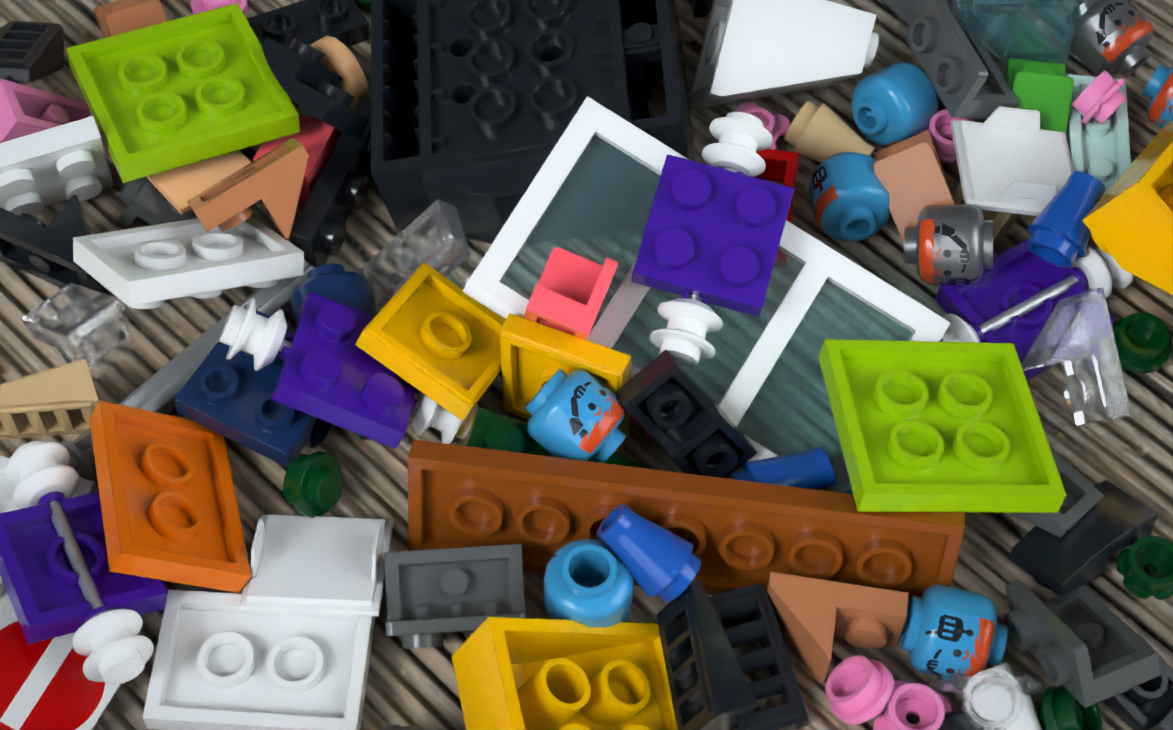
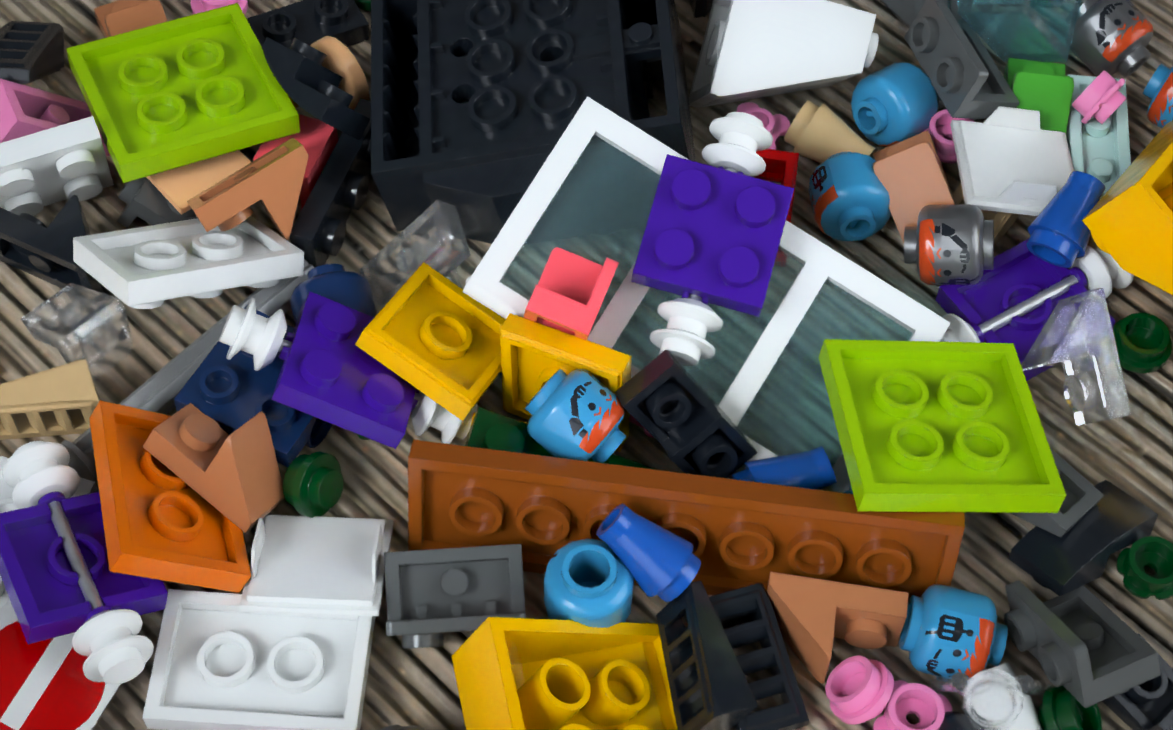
(229, 471): none -> nougat slope

